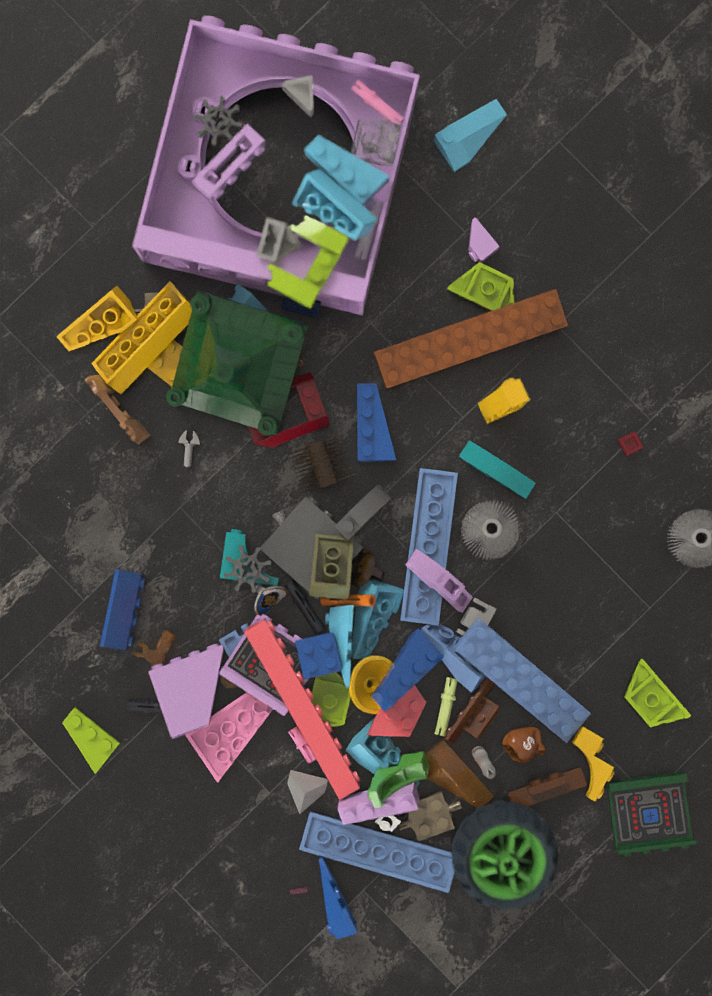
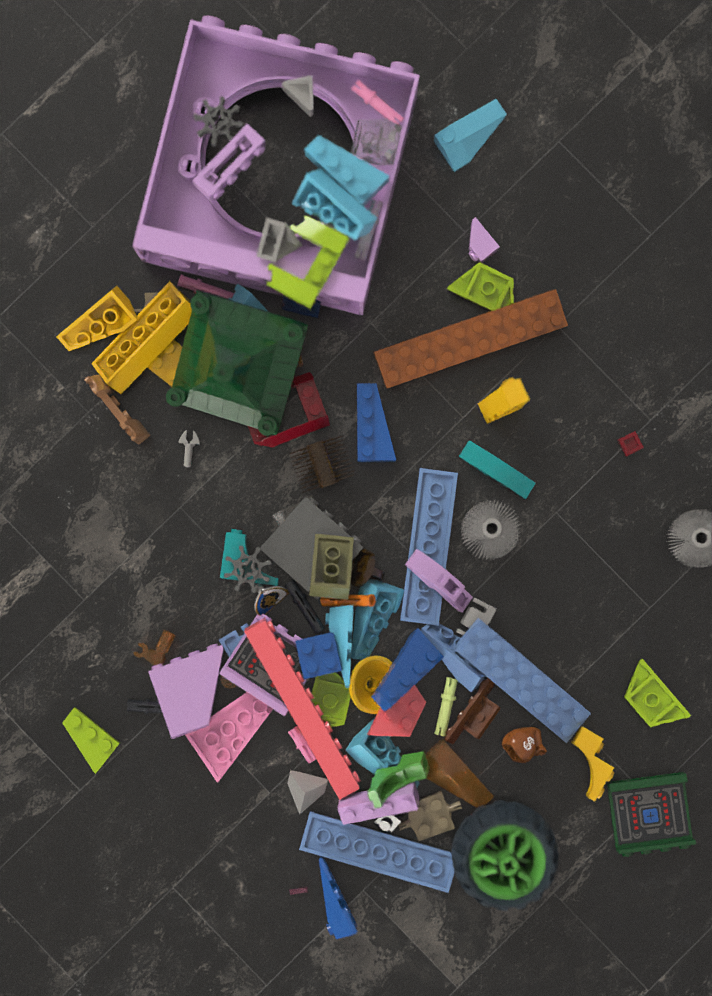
(122, 610): blue slope -> none
(195, 285): none -> bright pink pin
(363, 511): dark grey arch -> none
(484, 762): light grey piece -> none
(545, 789): reddish brown bracket -> none

